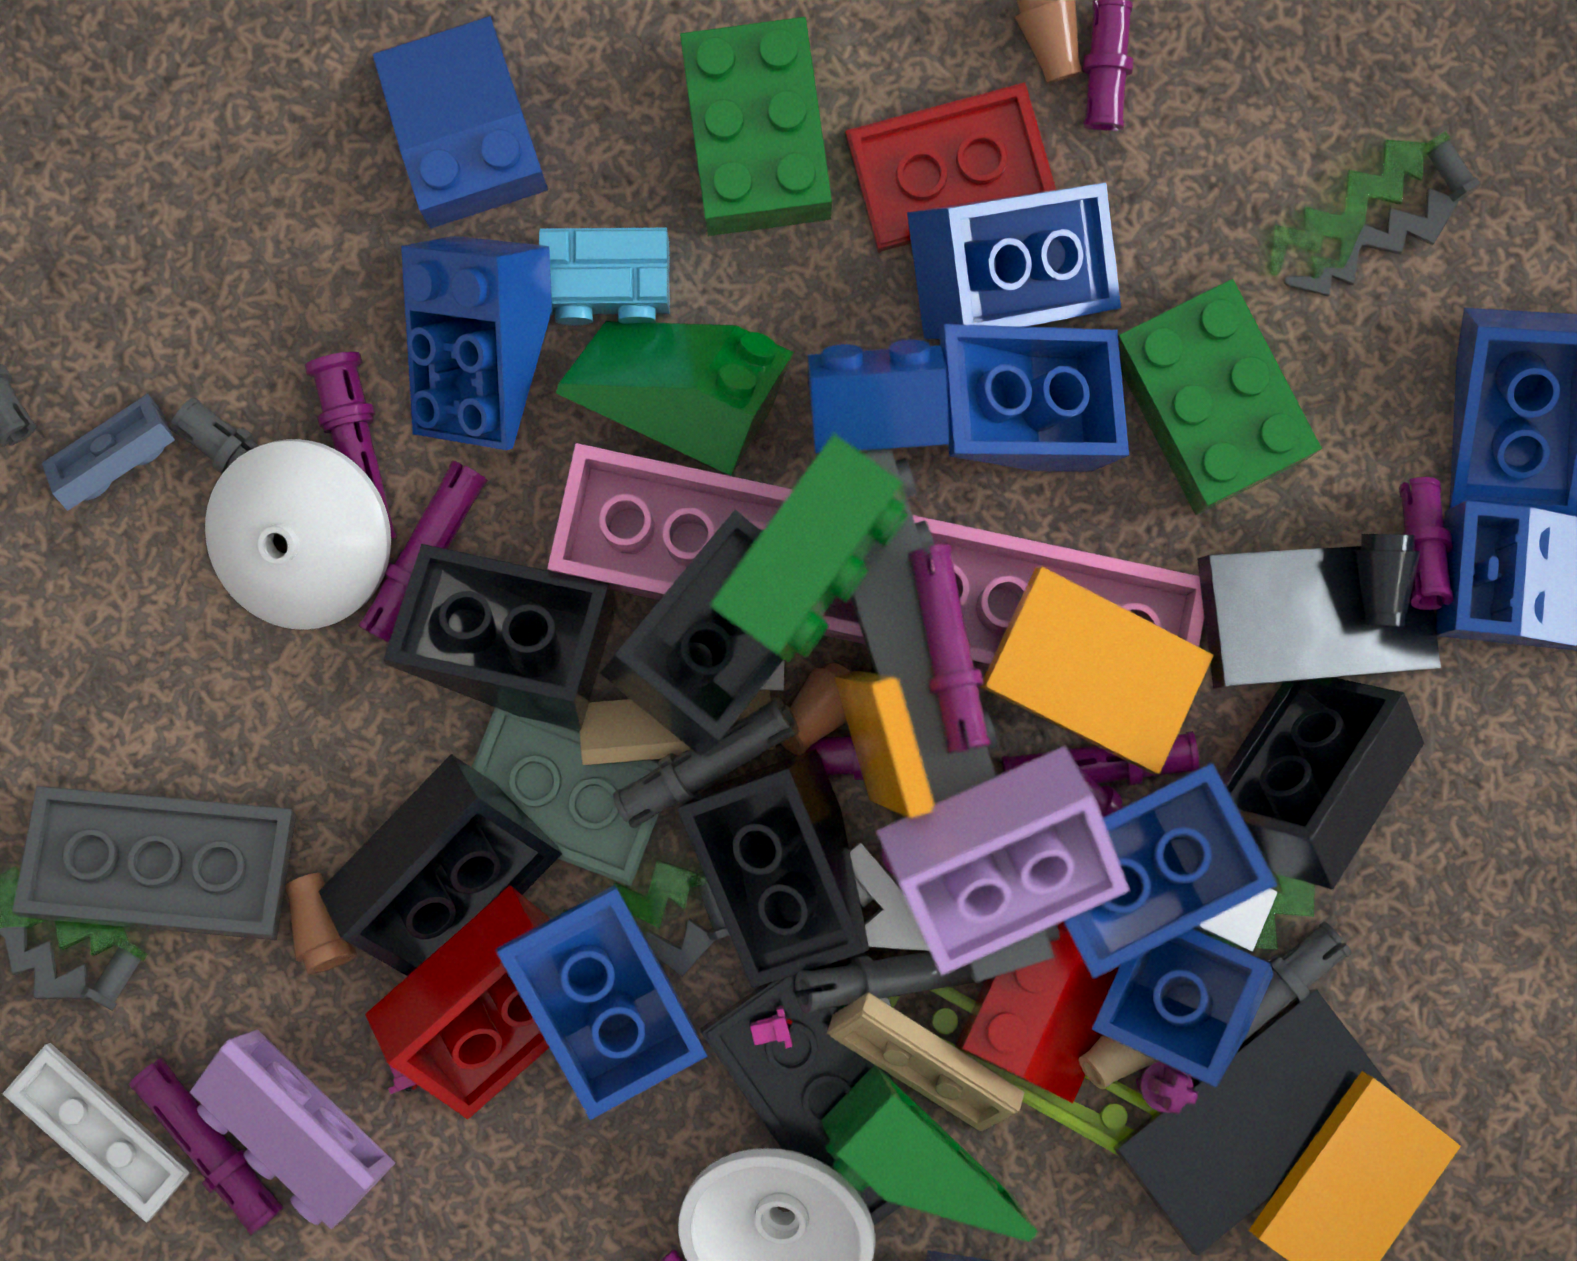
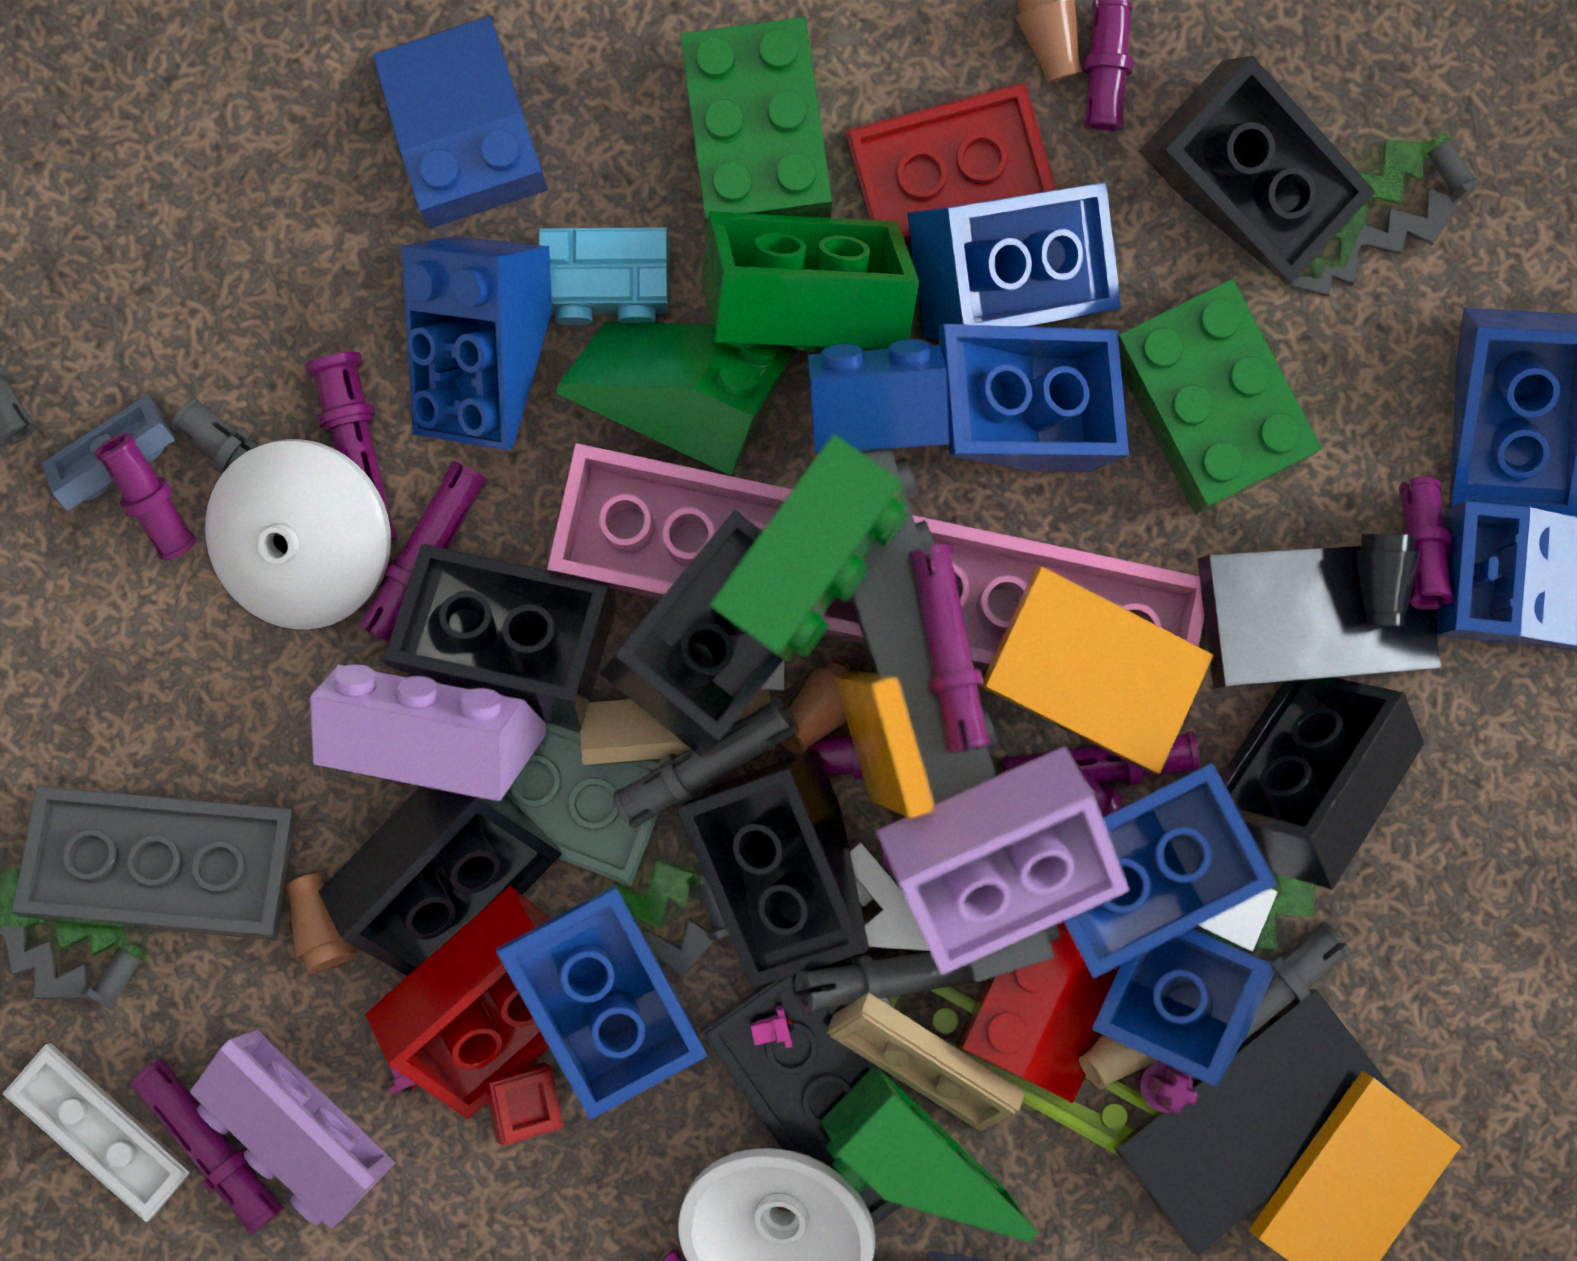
(145, 496): none -> magenta pin
(422, 731): none -> lavender slope
(523, 1103): none -> red tile
(807, 281): none -> green brick
(1257, 167): none -> black slope

